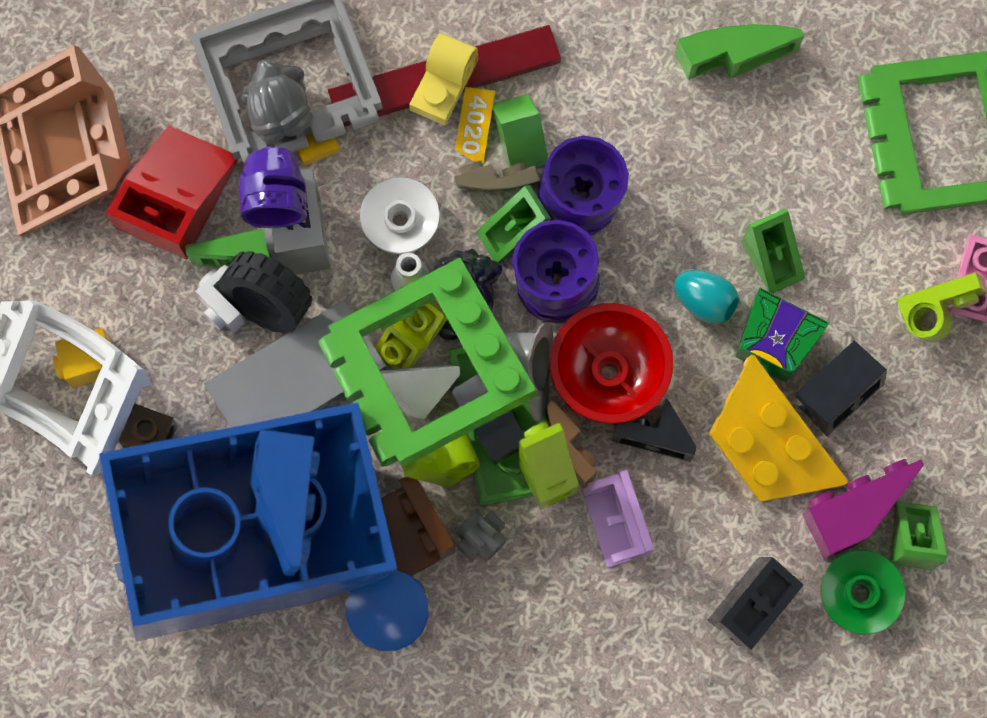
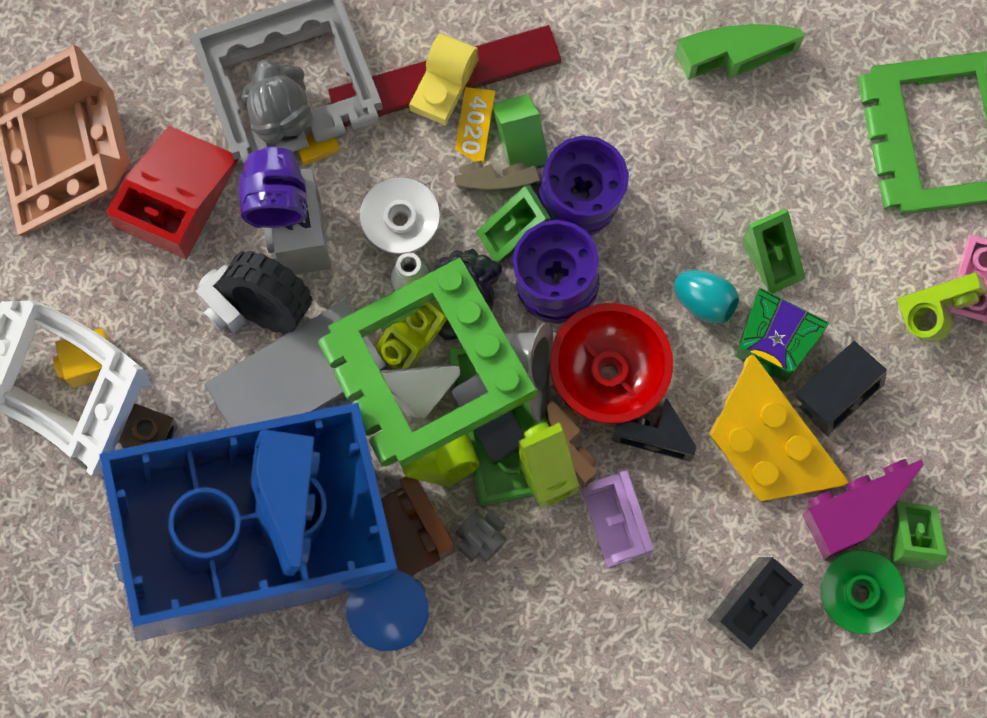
(224, 249): bright green slope -> none

